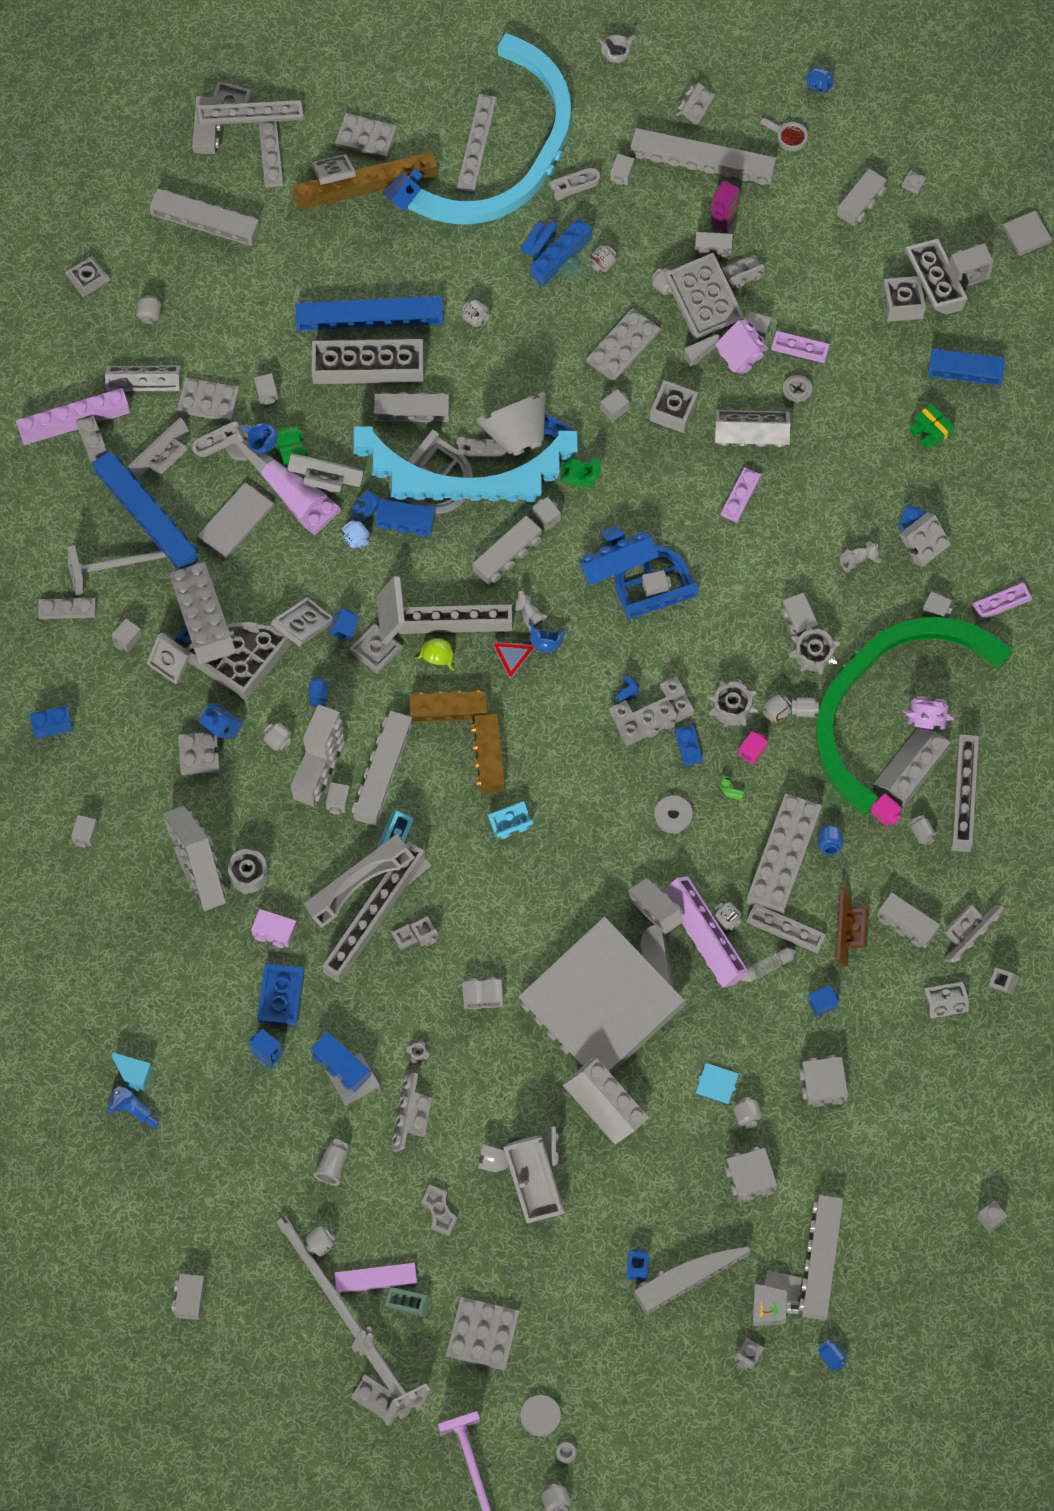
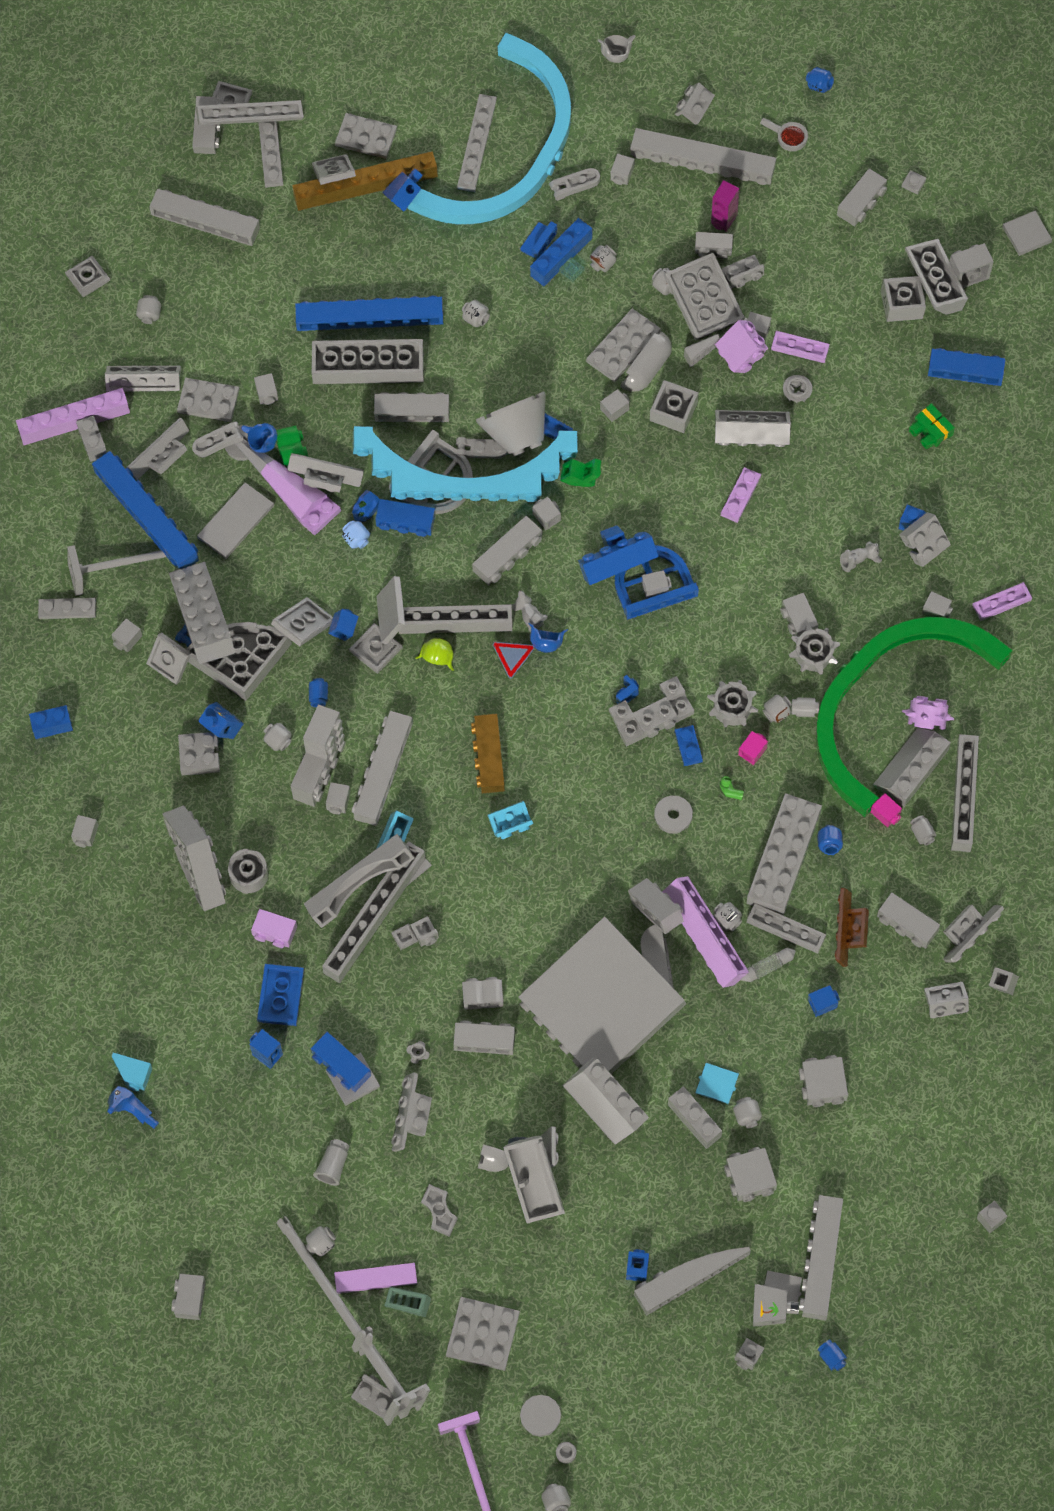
(447, 706): pearl gold brick -> none
(484, 1038): none -> light grey brick
(648, 362): none -> light grey brick
(694, 1117): none -> light grey brick

